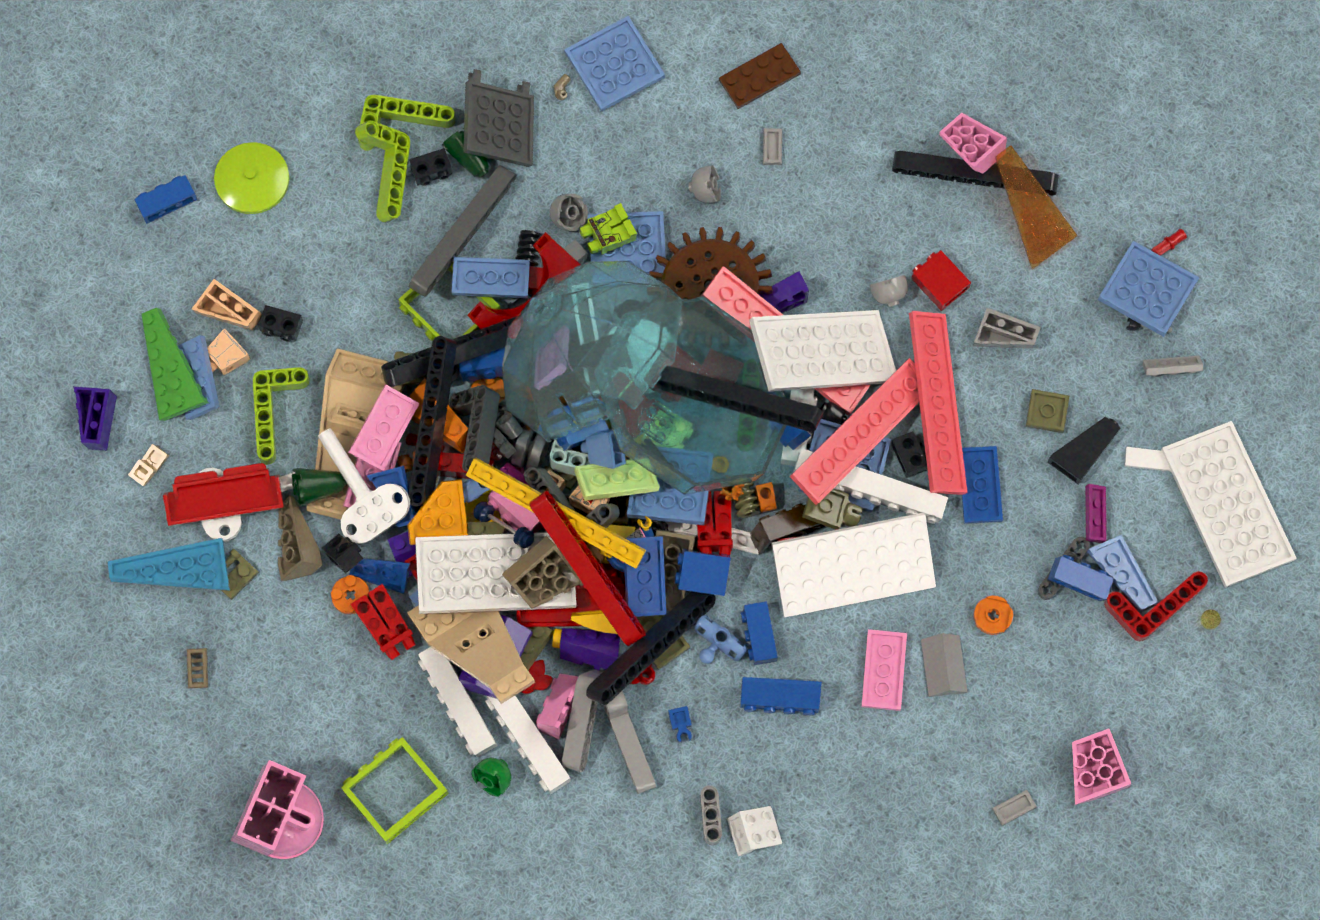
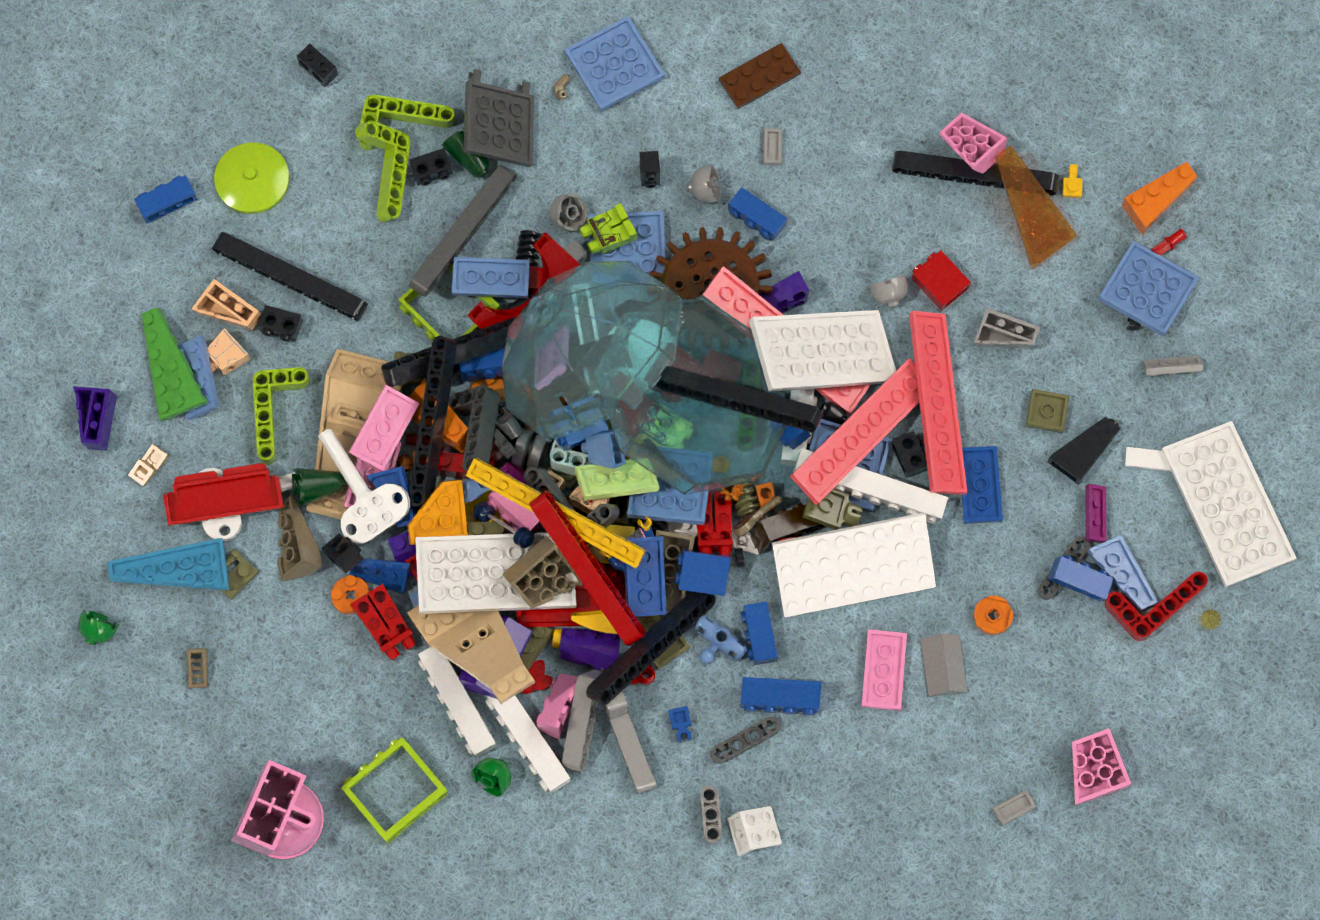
(96, 627): none -> green cylinder
(290, 275): none -> black beam
(317, 65): none -> black brick
(649, 169): none -> black brick
(739, 557): none -> black tile
(746, 742): none -> dark grey beam
(749, 521): none -> dark tan piece
(756, 214): none -> blue brick
(1072, 185): none -> yellow plate
(1158, 196): none -> orange wedge

